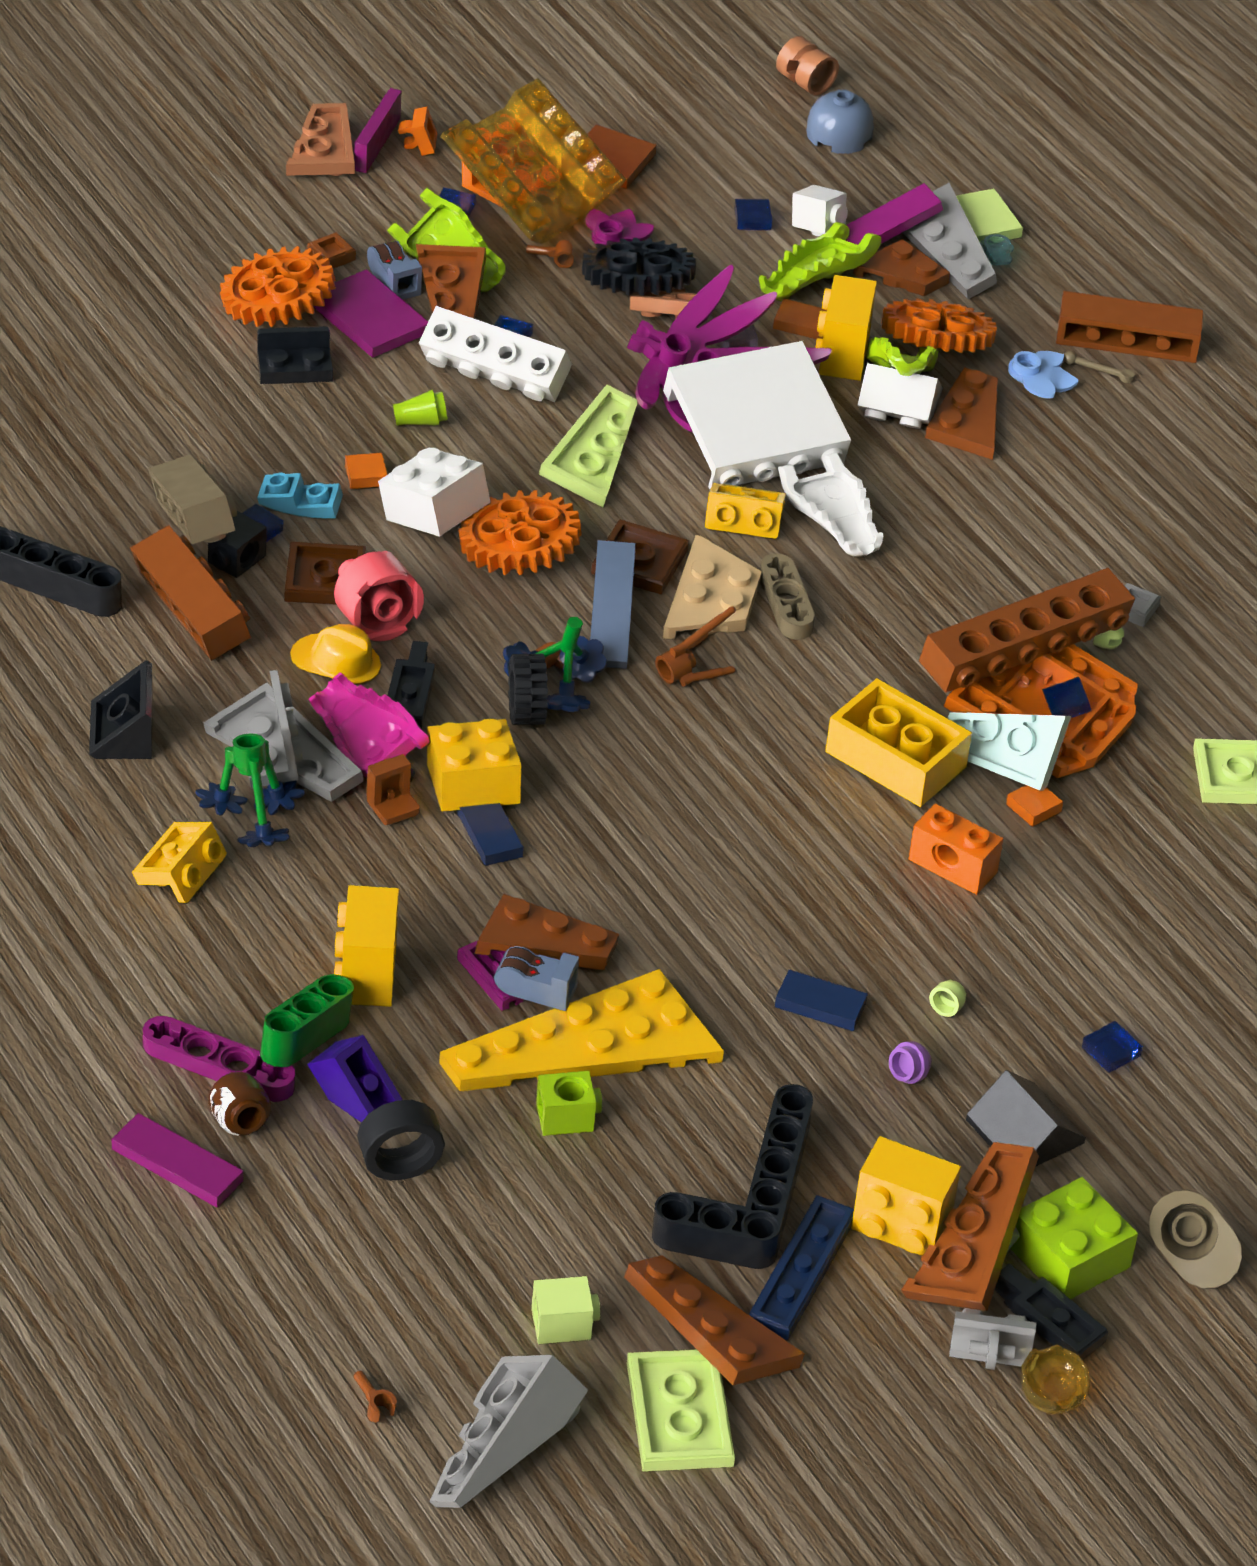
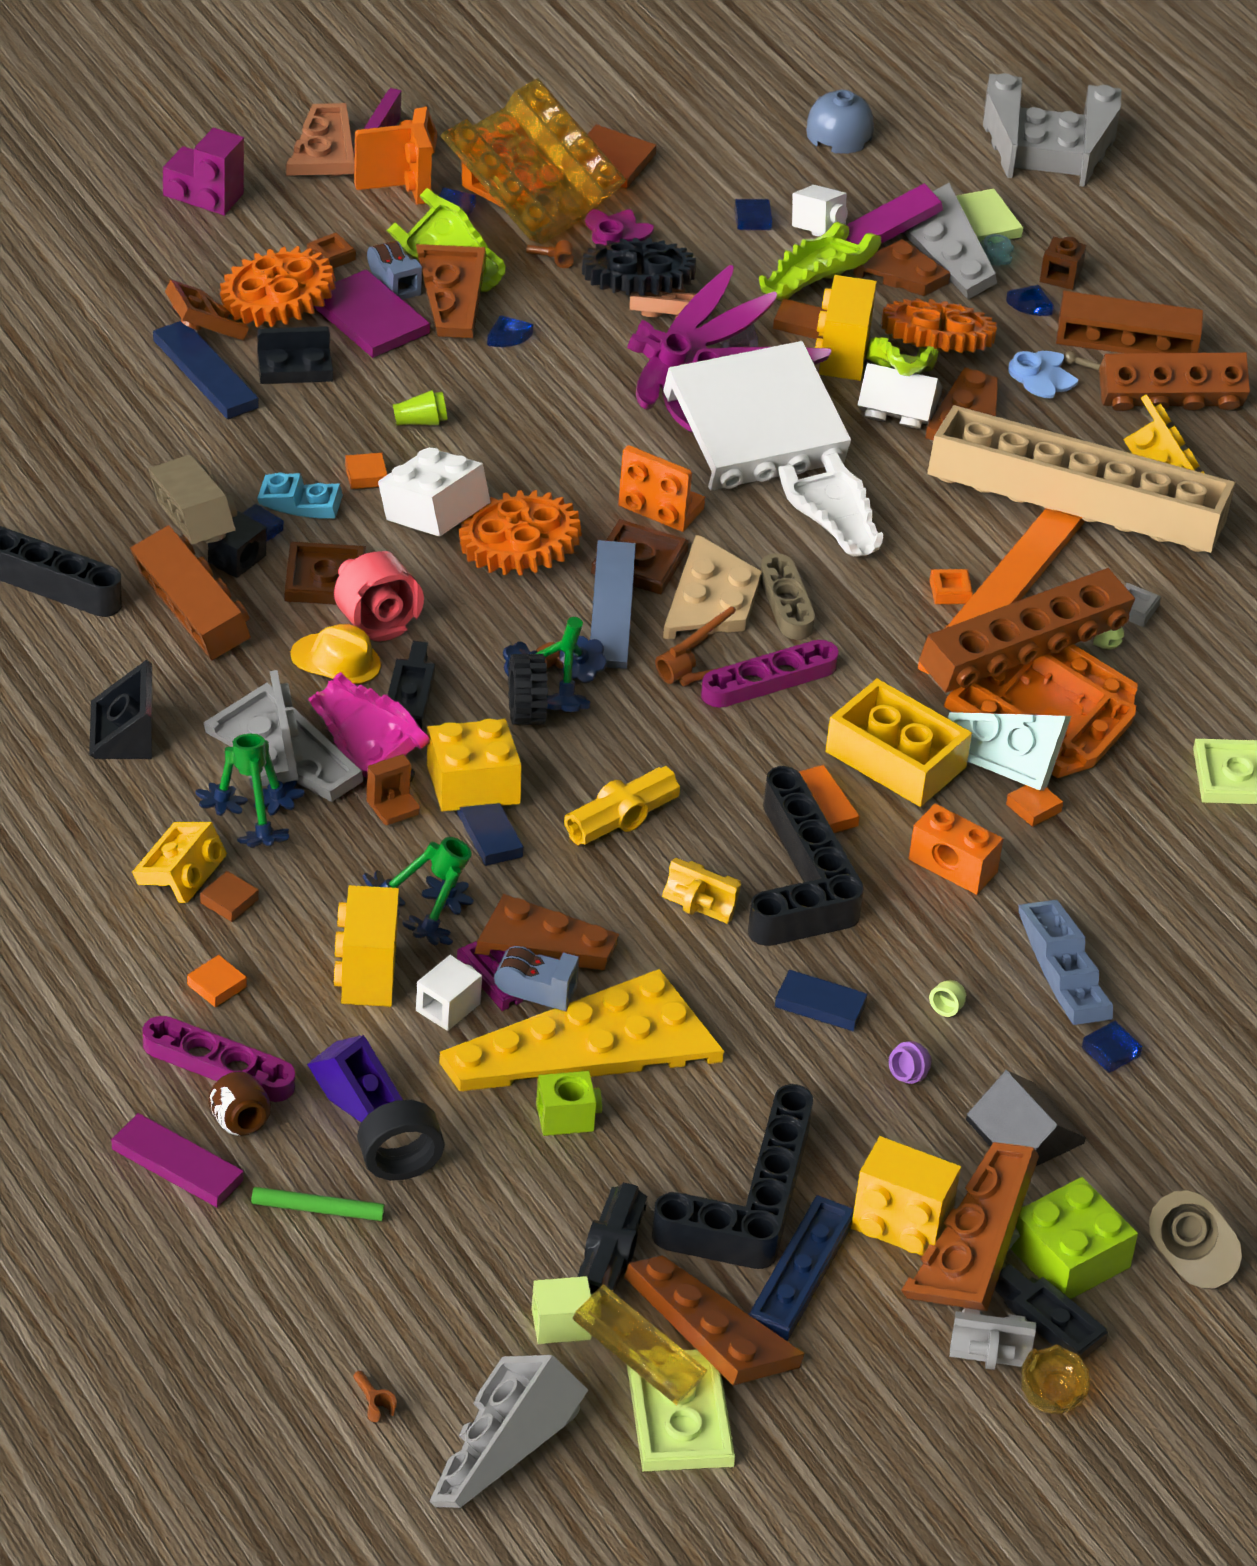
(200, 311): none -> dark orange wing
(206, 369): none -> dark blue tile
(208, 174): none -> magenta brick
(216, 980): none -> orange tile
(229, 896): none -> dark orange tile
(306, 1020): green beam -> none
(318, 1203): none -> bright green bar
(393, 158): none -> orange bracket
(447, 864): none -> plant
(448, 992): none -> white brick
(495, 355): white brick -> none
(592, 447): yellowish green wing -> none
(613, 1237): none -> black piece
(622, 805): none -> yellow piece
(639, 1344): none -> clear yellow tile
(658, 489): none -> orange bracket
(701, 890): none -> yellow hips
(728, 686): none -> magenta beam
(744, 510): yellow bracket -> none
(807, 65): nougat wheel -> none
(830, 799): none -> orange tile
(830, 887): none -> black beam
(950, 586): none -> orange tile
(1021, 565): none -> orange tile
(1030, 301): none -> clear blue tile
(1047, 138): none -> light grey wedge
(1063, 959): none -> sand blue slope
(1066, 253): none -> reddish brown brick
(1067, 698): clear blue tile -> none
(1081, 478): none -> tan brick
(1159, 442): none -> yellow bracket
(1174, 380): none -> dark orange brick

